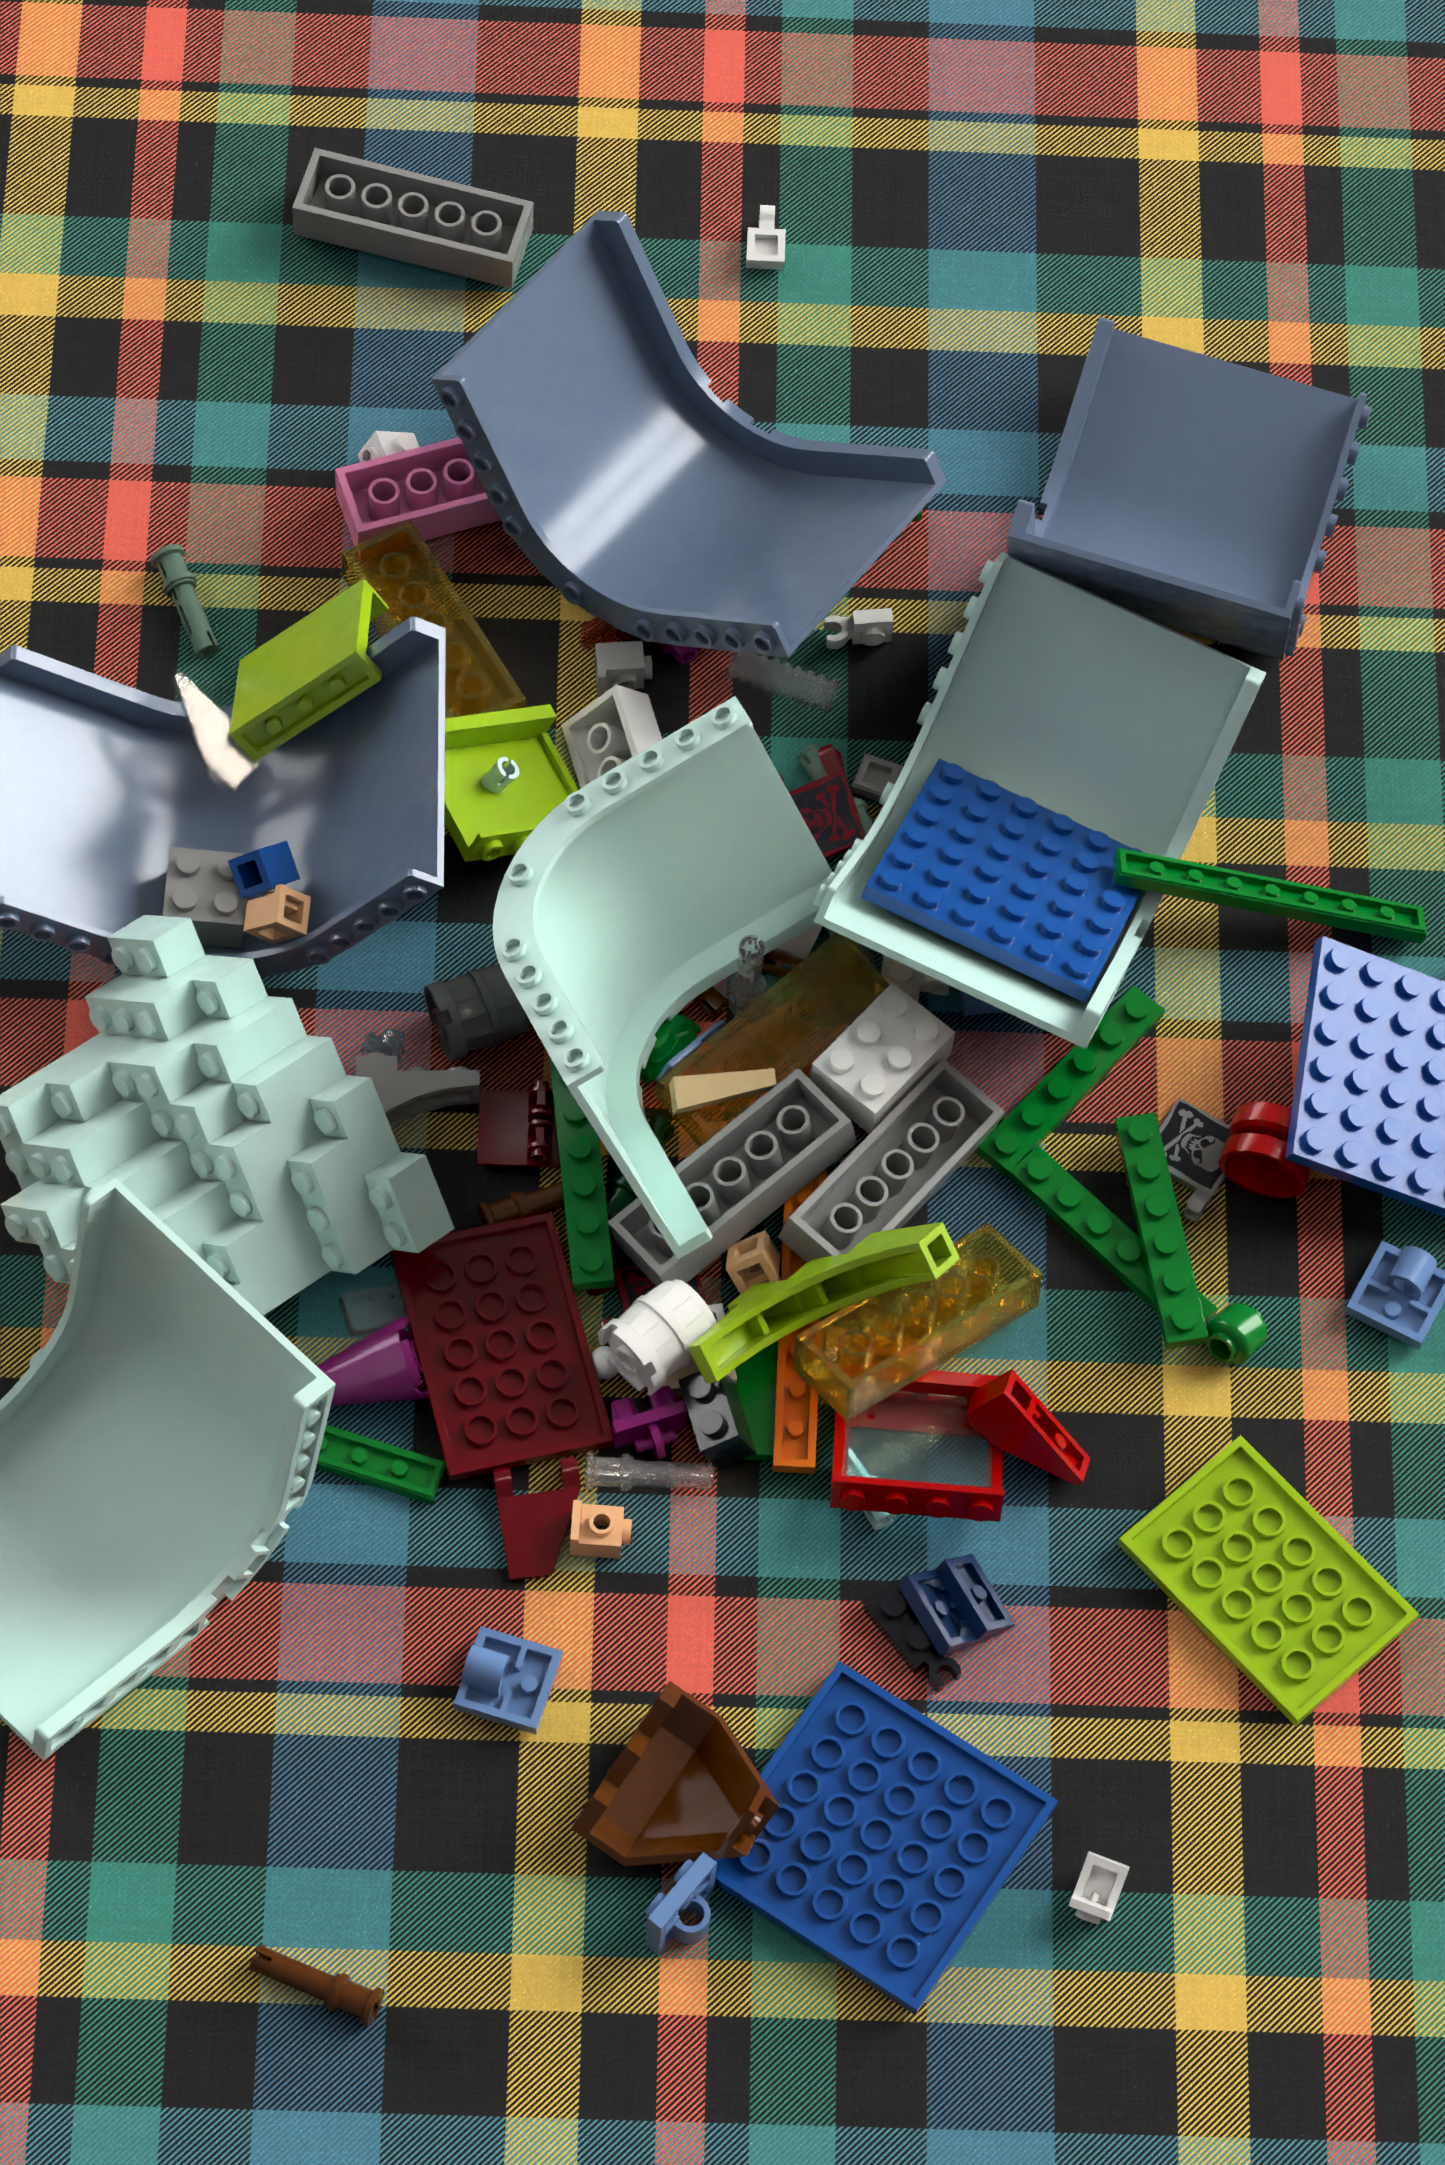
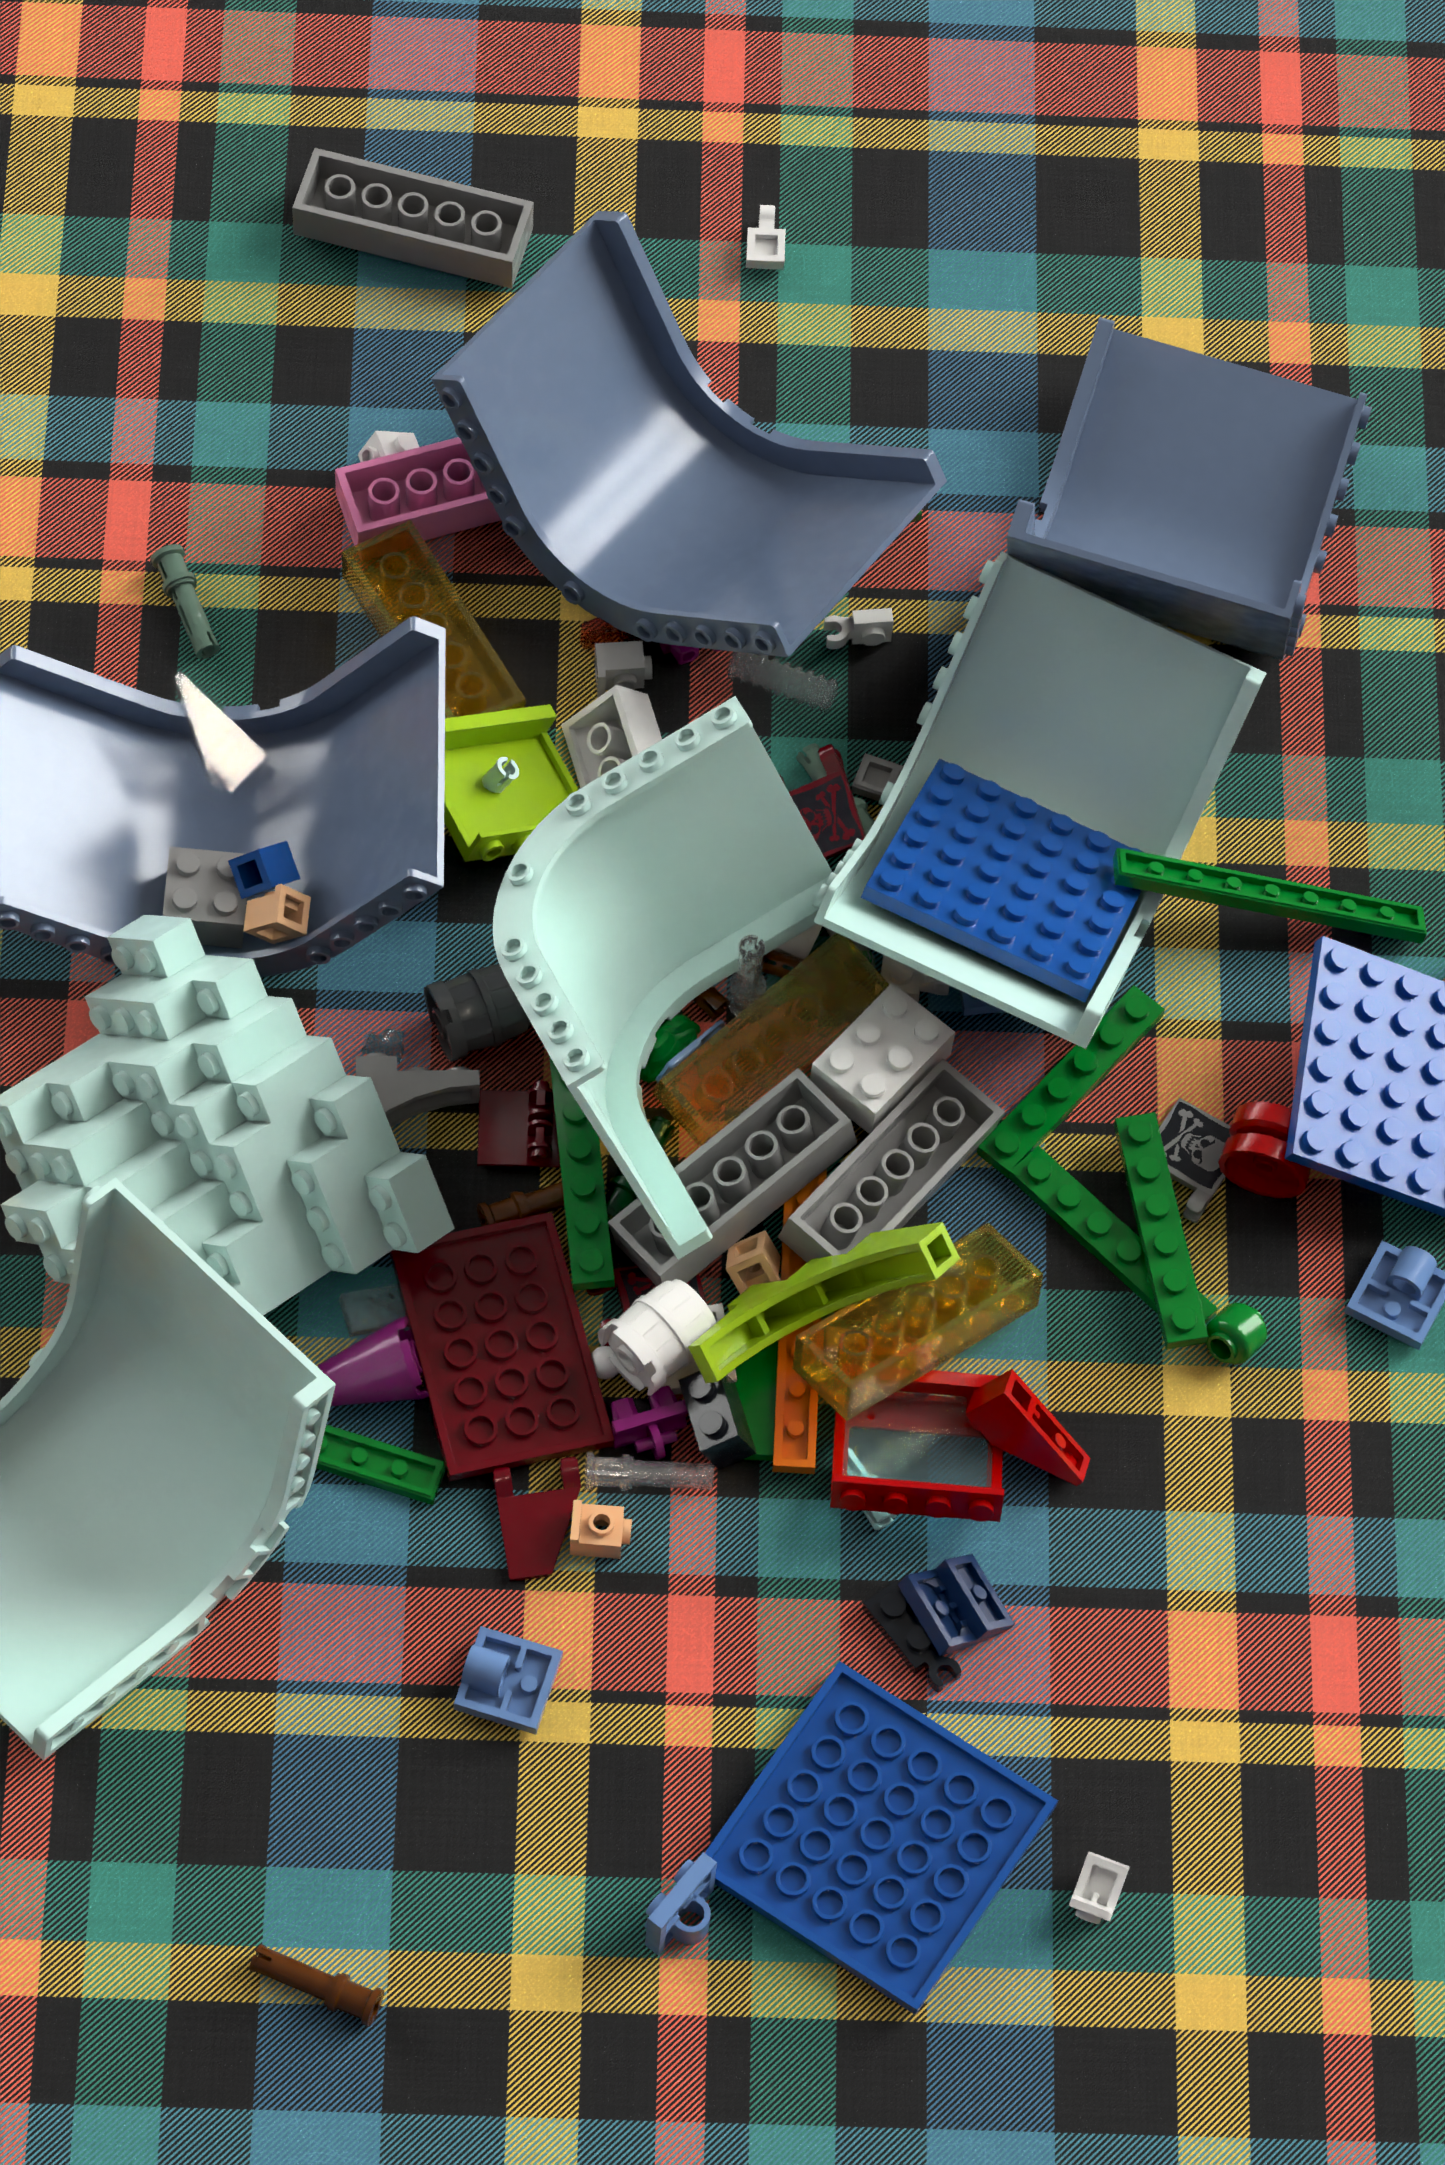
(305, 672): lime panel -> none
(678, 1790): reddish brown panel -> none
(705, 1090): tan piece -> none
(1268, 1580): lime plate -> none

